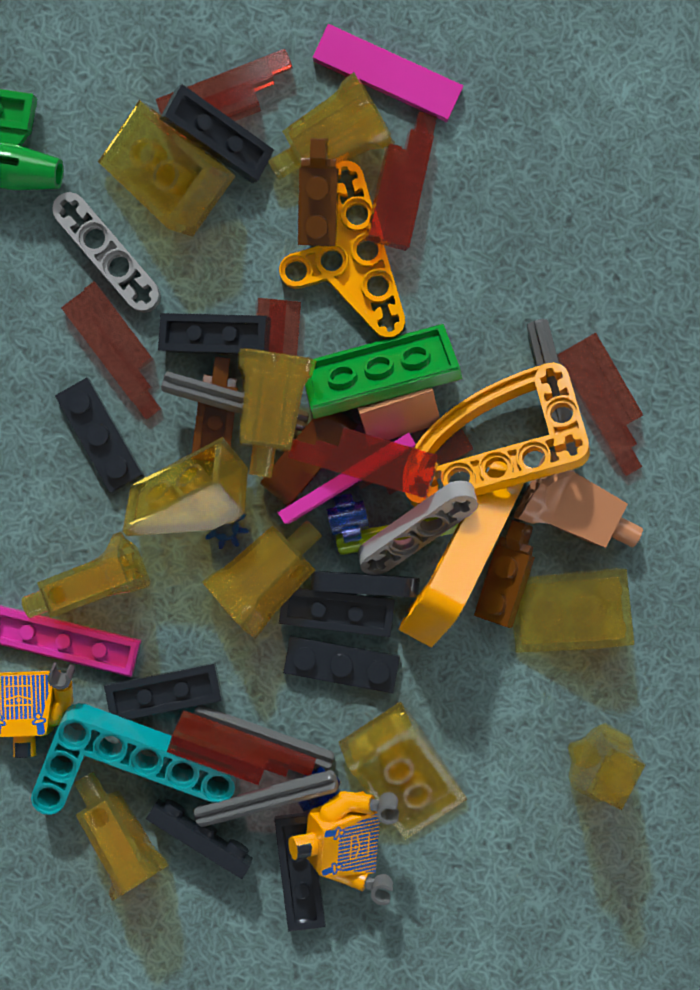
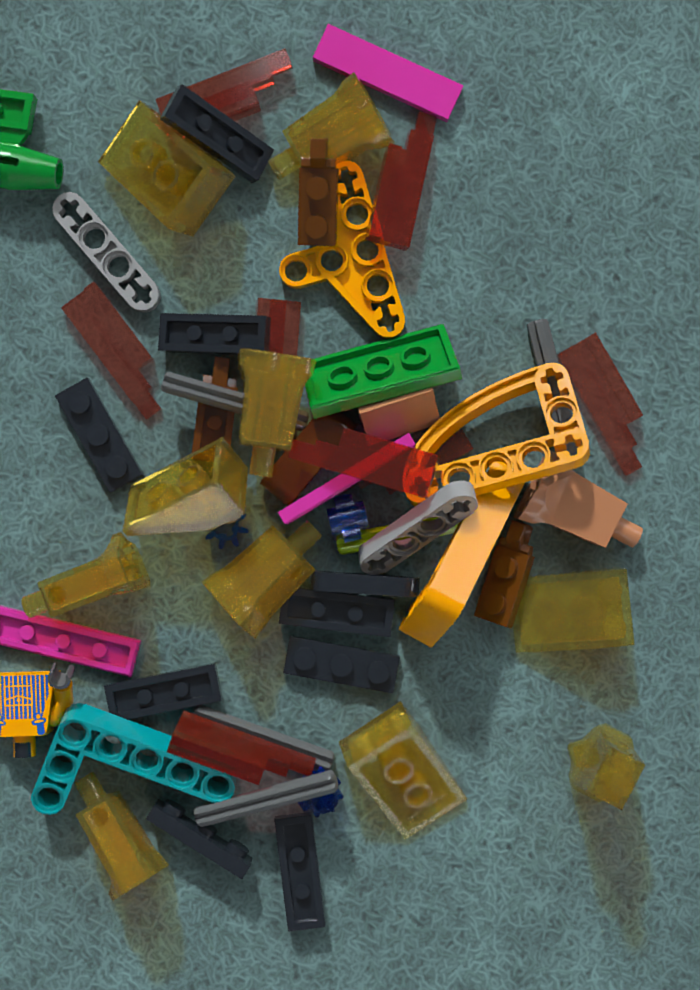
(344, 840): light orange torso -> none

